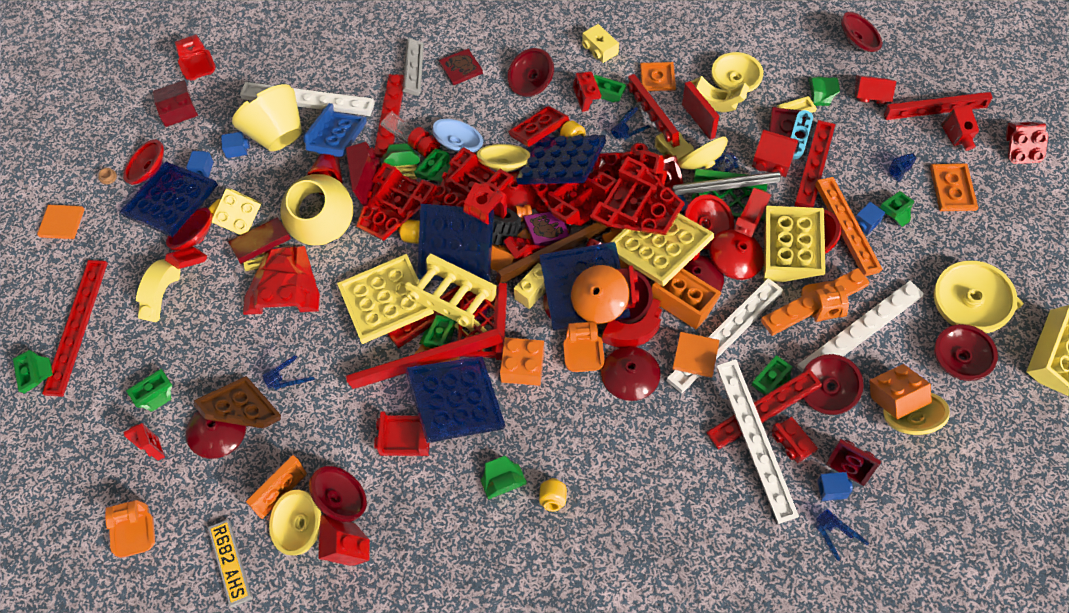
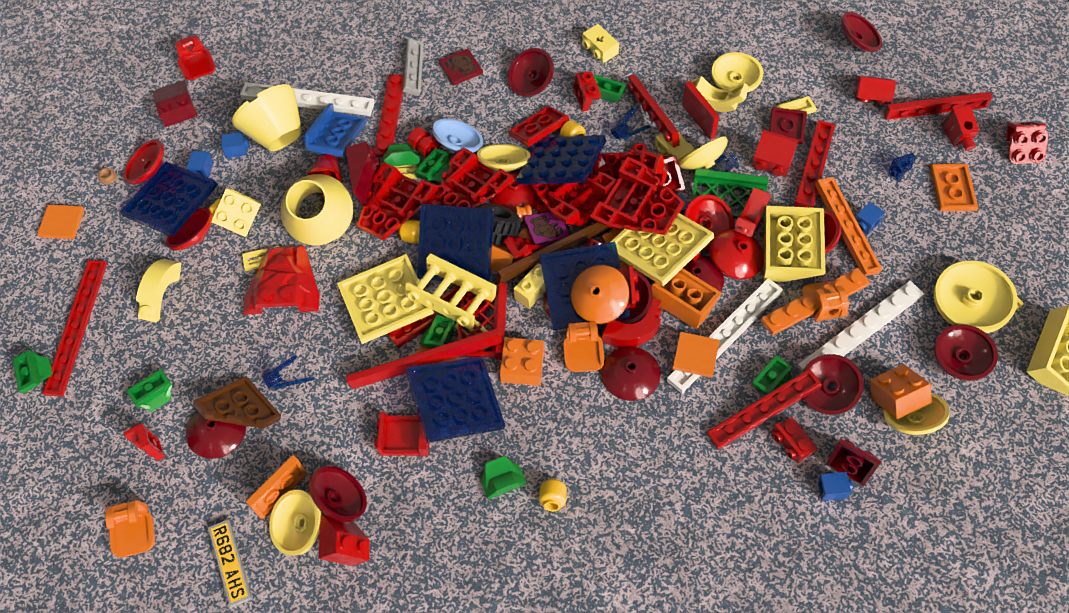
(186, 258): red tile -> none
(259, 240): dark red tile -> none
(397, 126): clear tile -> none
(483, 200): red piece -> none
(658, 76): orange tile -> none
(726, 183): axle -> none
(757, 442): white plate -> none
(805, 129): medium azure beam -> none
(823, 90): green slope -> none
(829, 522): clear blue plant -> none
(898, 208): green slope -> none

